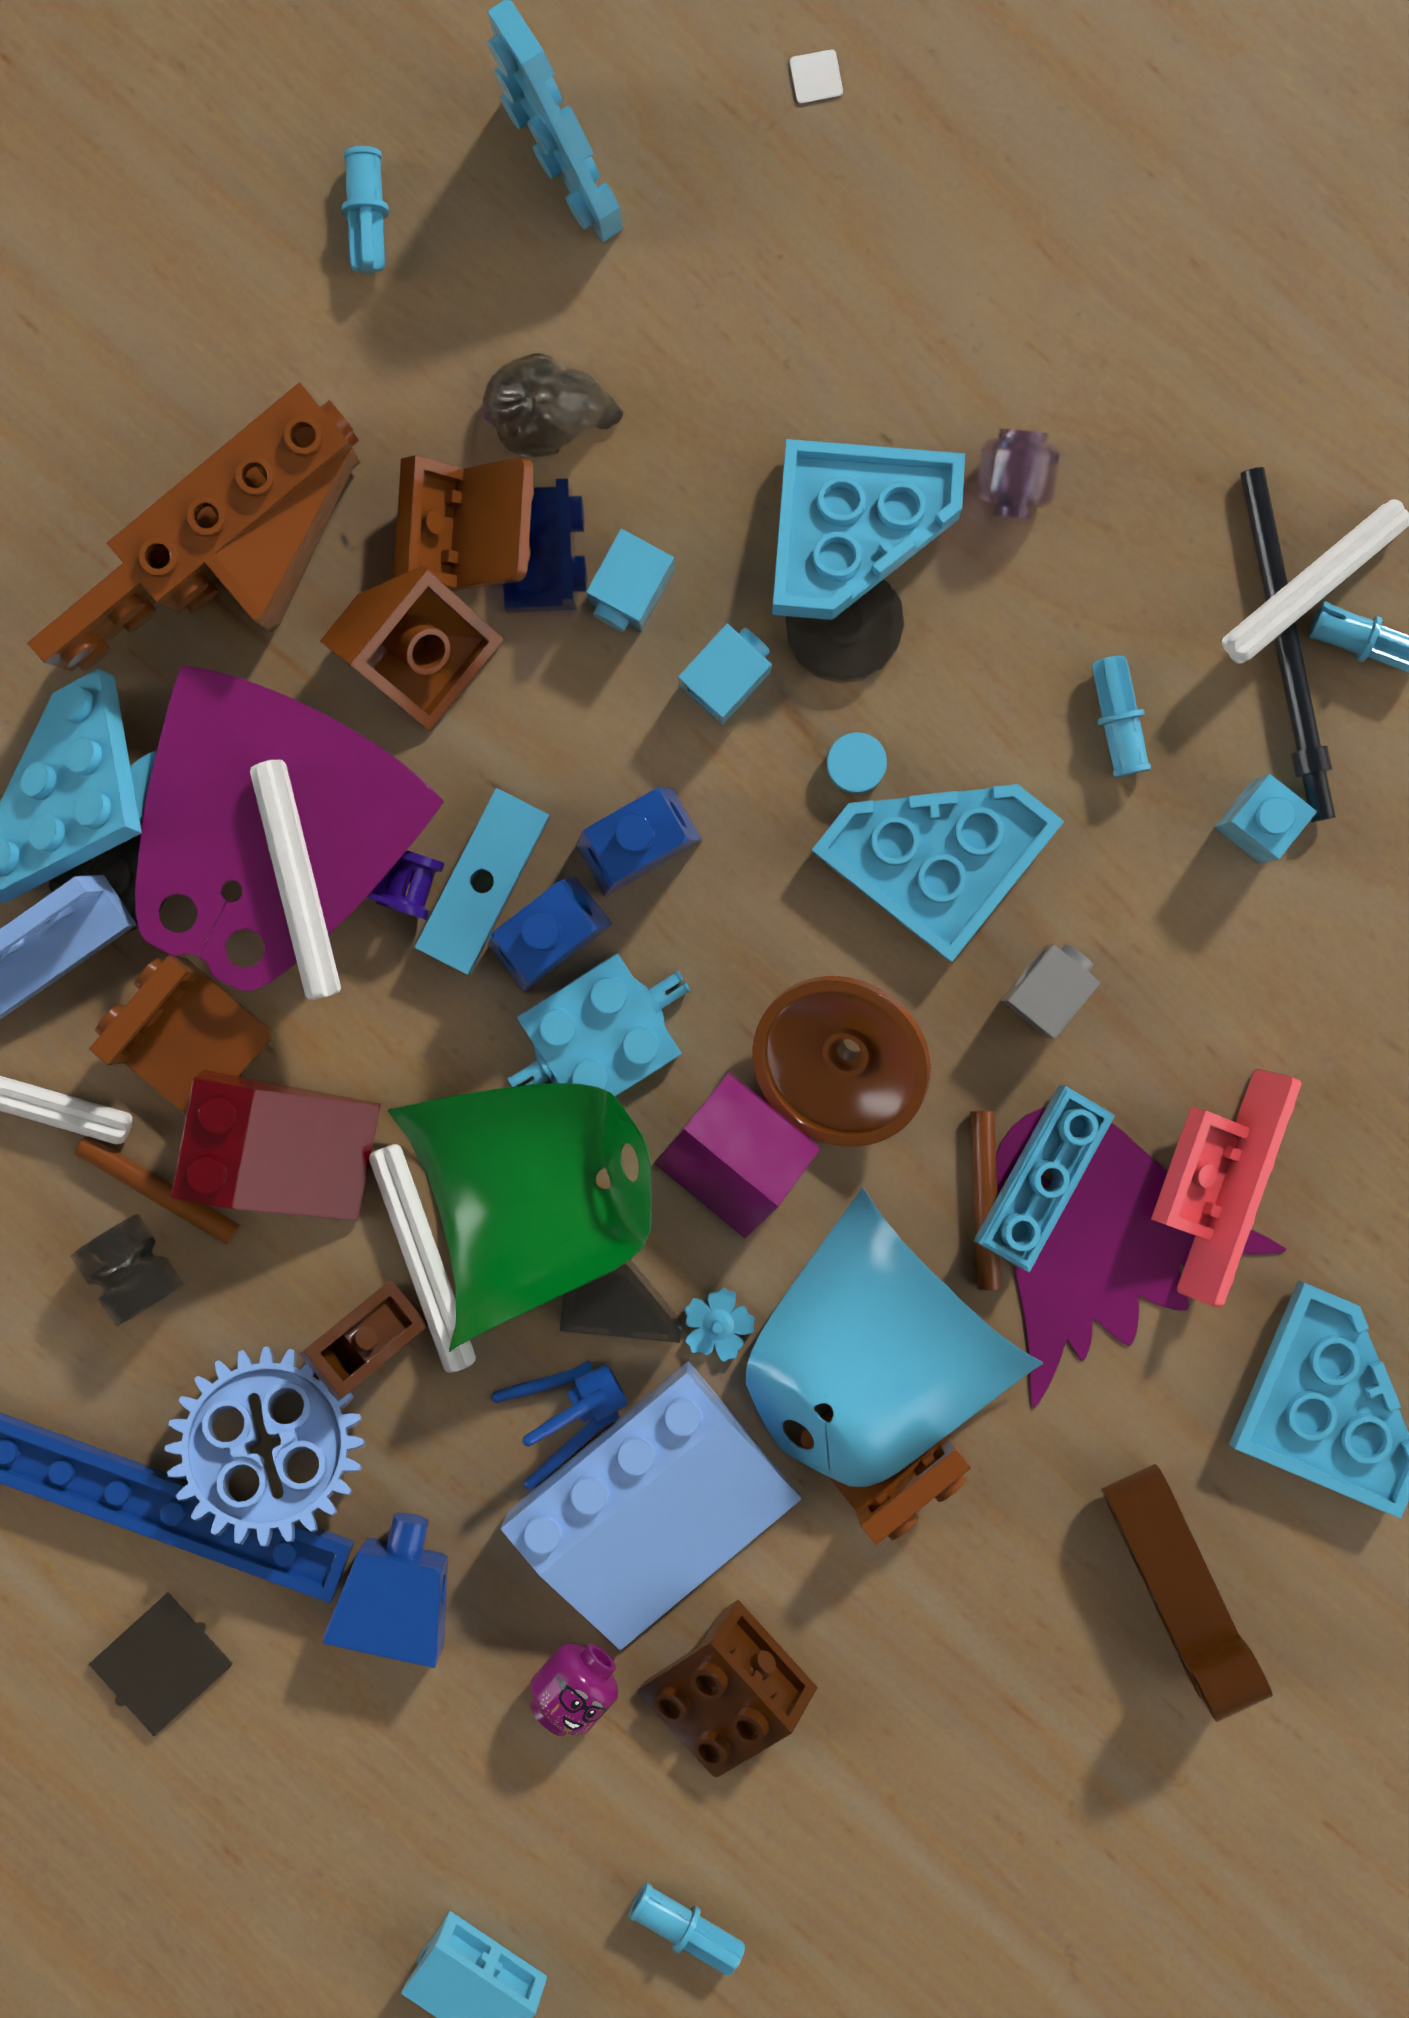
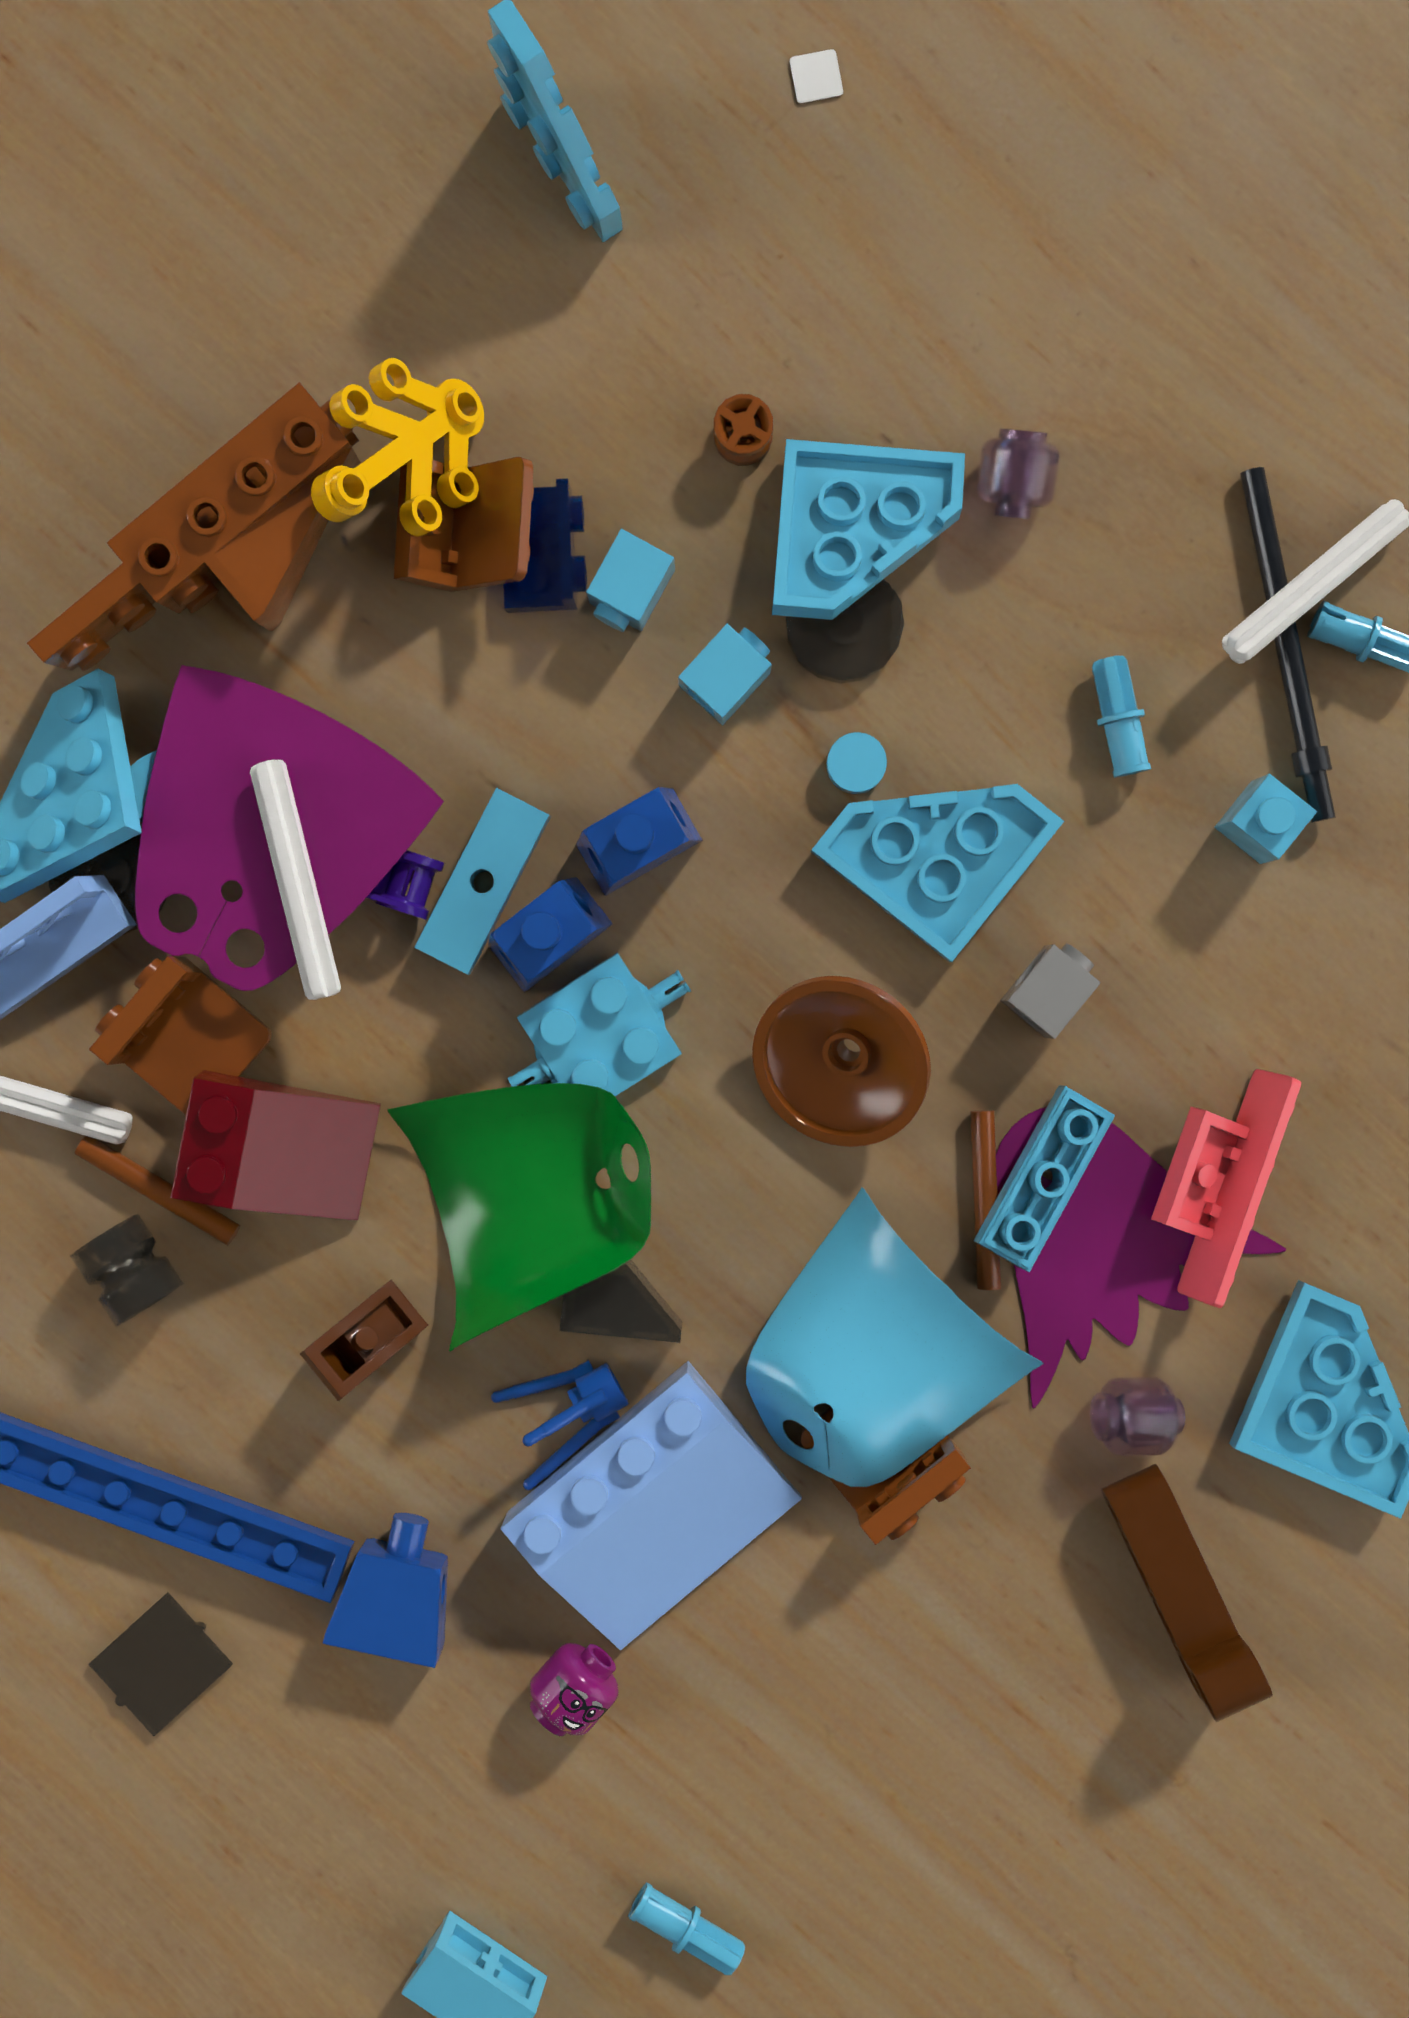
(211, 1463): light blue gear -> none
(365, 209): medium azure axle -> none
(413, 642): dark orange slope -> none
(420, 1254): white axle -> none
(452, 413): none -> yellow plant
(544, 405): clear smoke hair -> none
(718, 1324): medium azure plant -> none
(730, 1693): reddish brown bracket -> none
(738, 1156): magenta slope -> none
(748, 418): none -> dark orange wheel
(1137, 1416): none -> head

